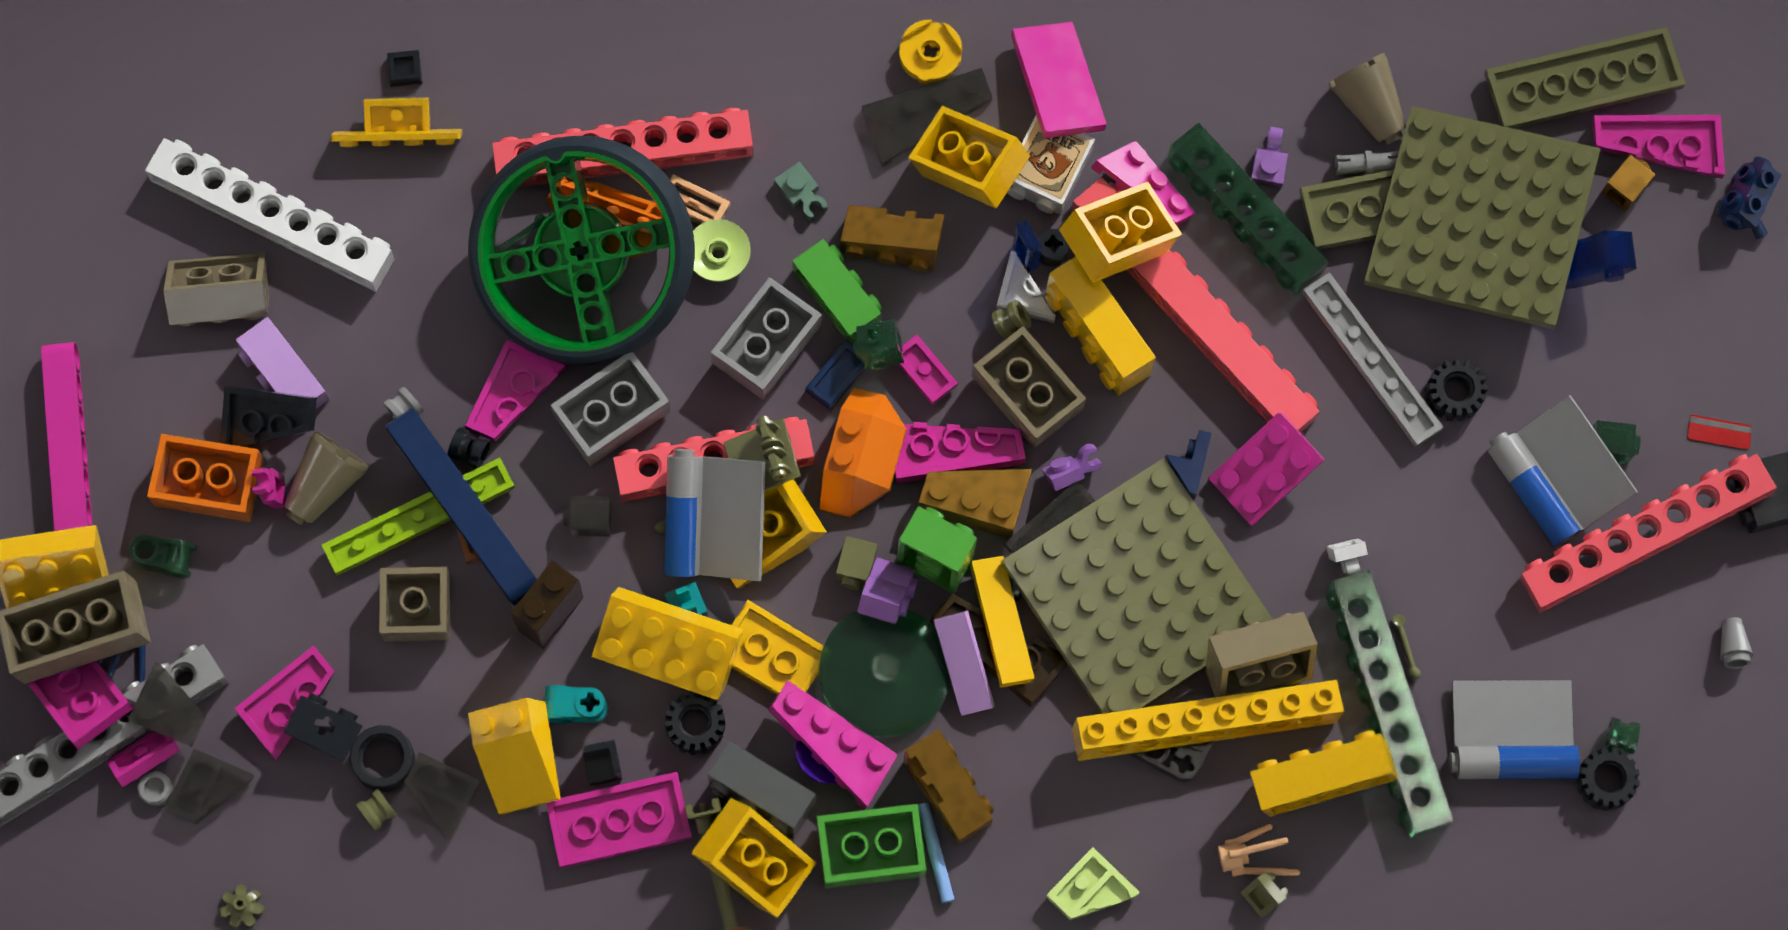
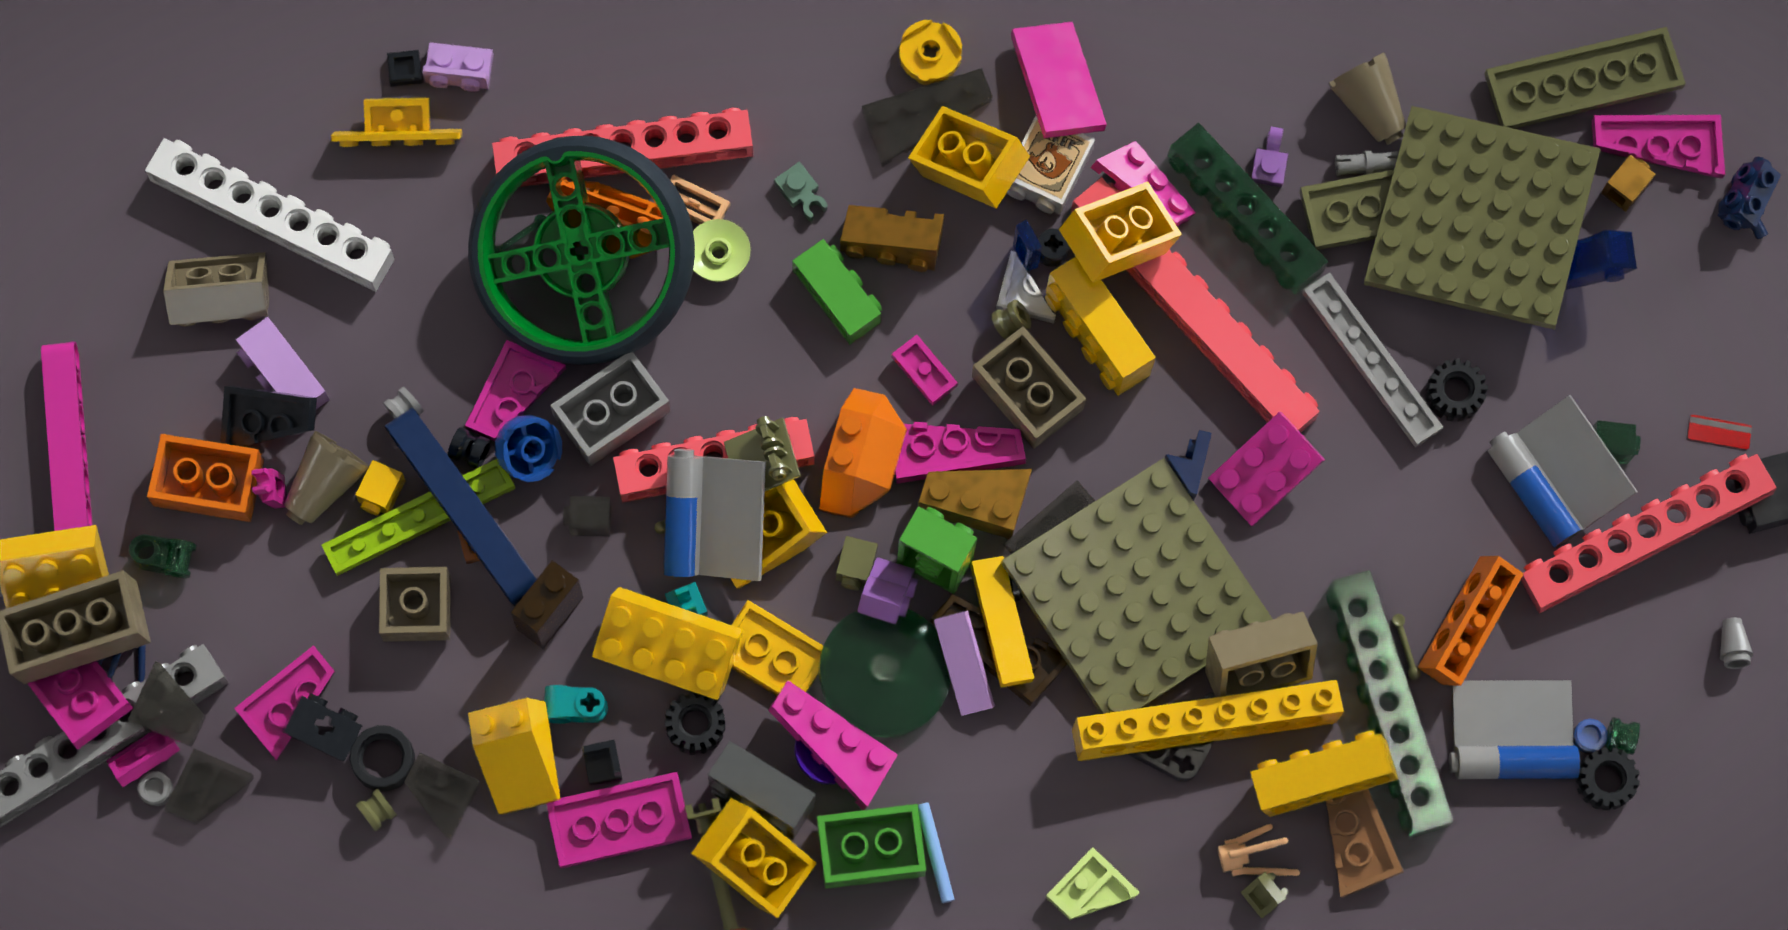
(246, 911): olive plant -> none
(380, 488): none -> yellow brick
(458, 66): none -> lavender bracket
(528, 447): none -> blue cylinder
(766, 338): light grey brick -> none
(836, 376): dark blue tile -> none
(879, 344): clear green brick -> none
(948, 786): pearl gold wedge -> none
(1067, 470): medium lavender plate -> none
(1347, 554): white tile -> none
(1360, 843): none -> medium nougat wing
(1470, 620): none -> orange brick
(1590, 735): none -> blue tile

